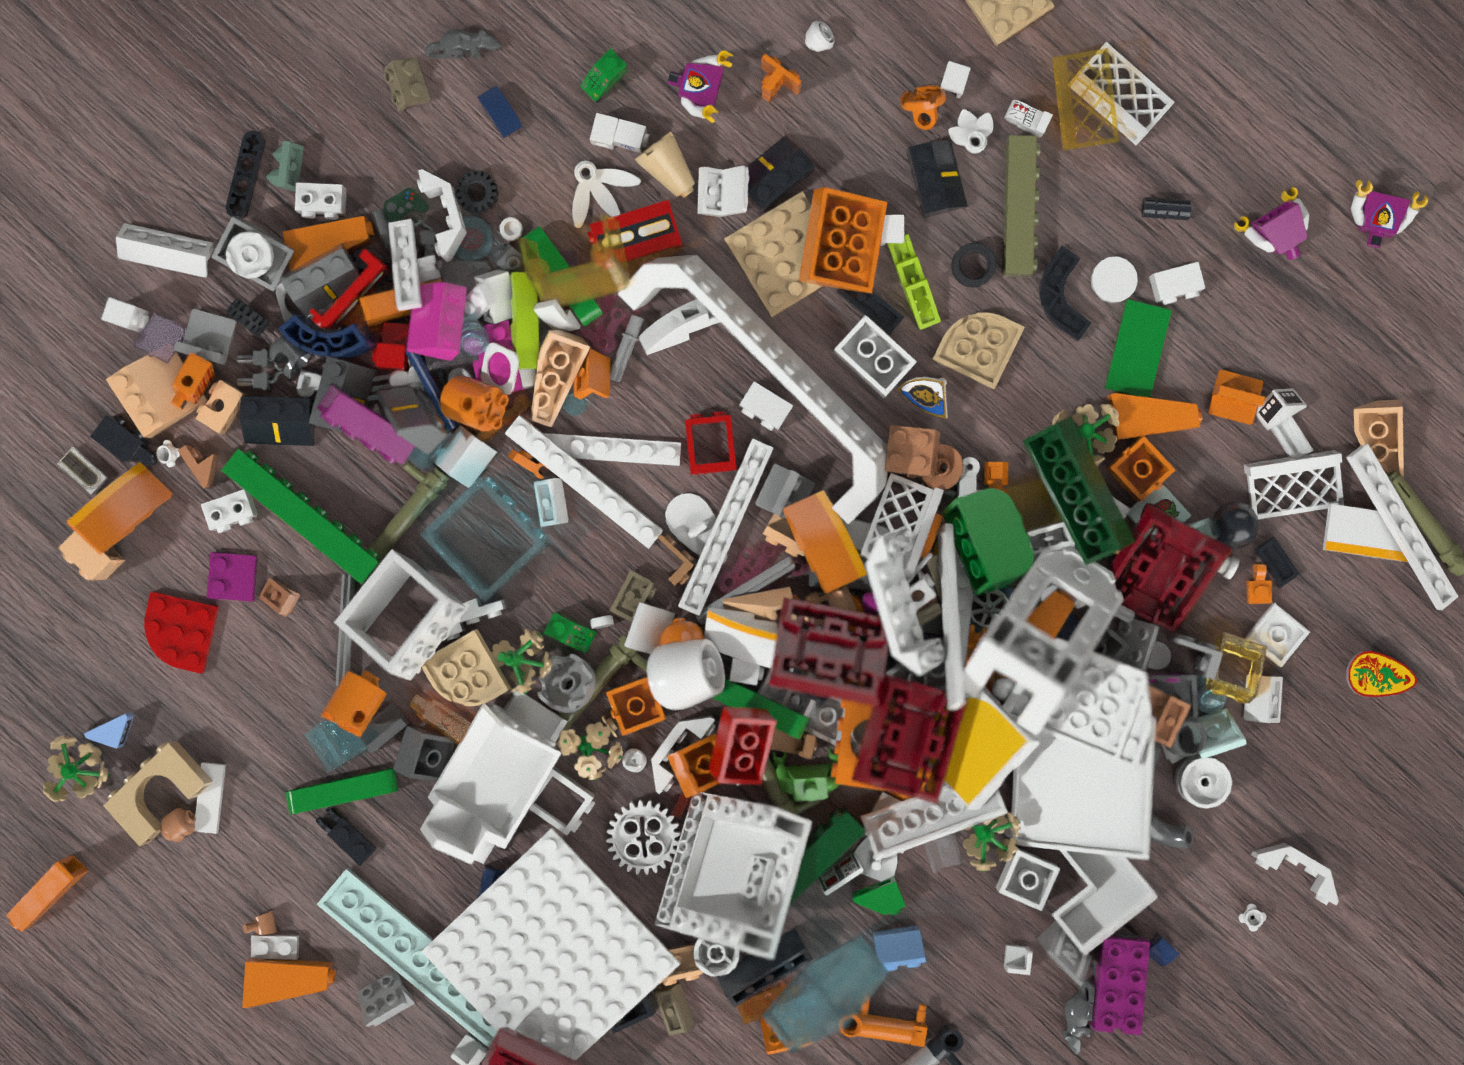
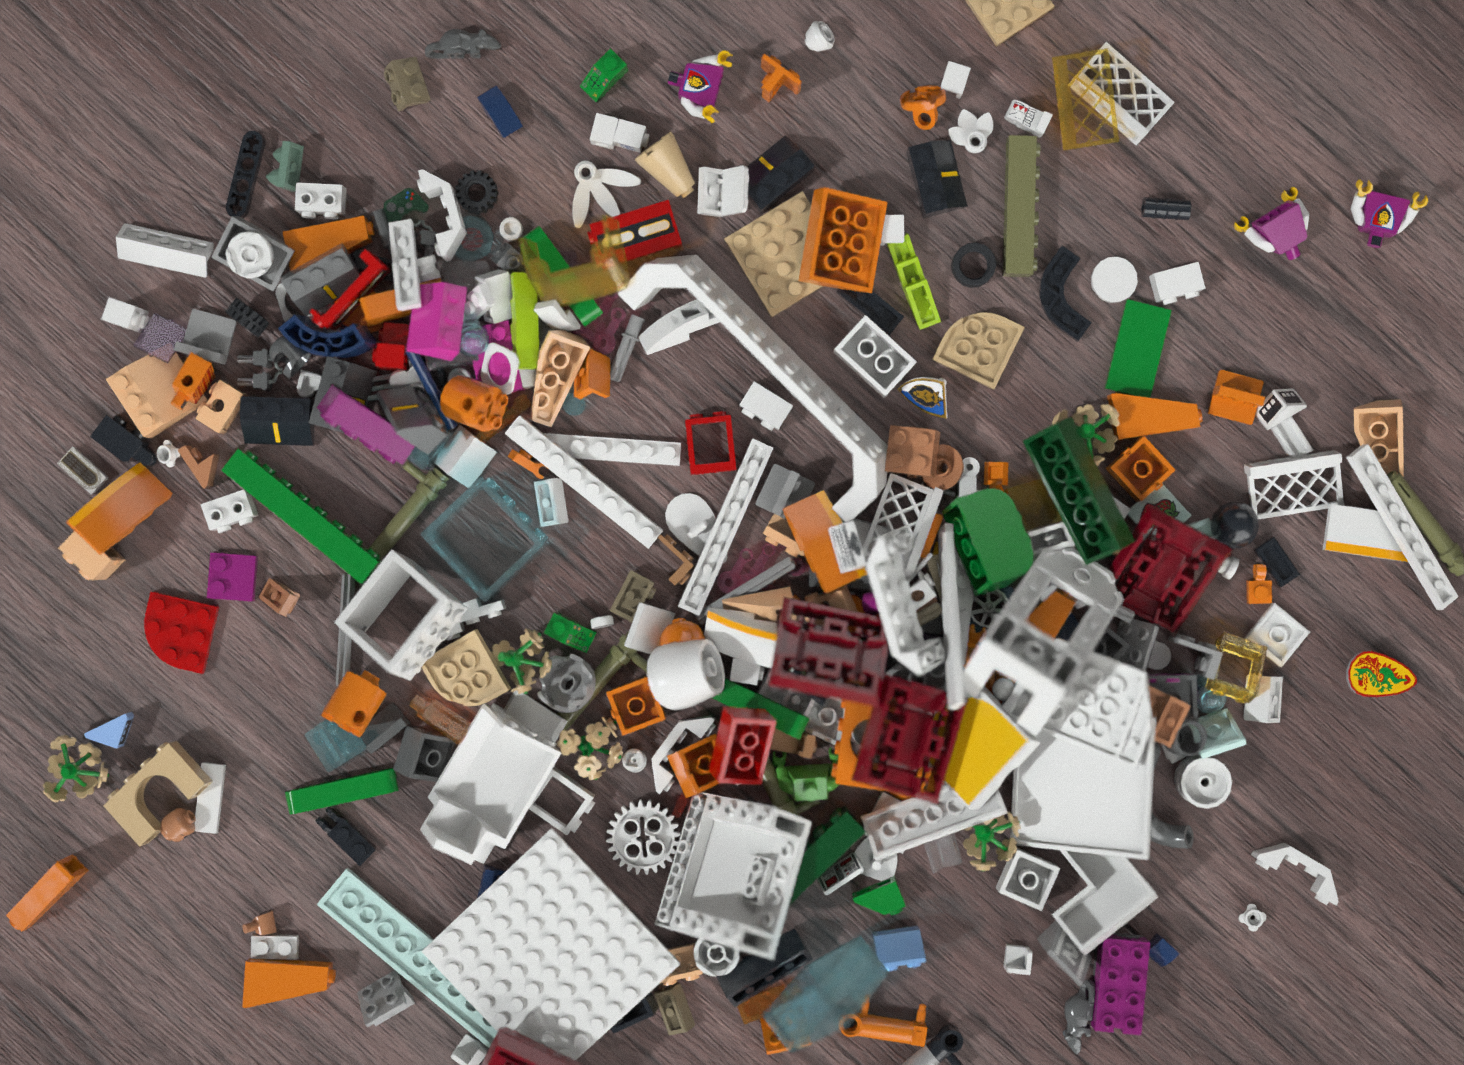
(847, 547): none -> slope

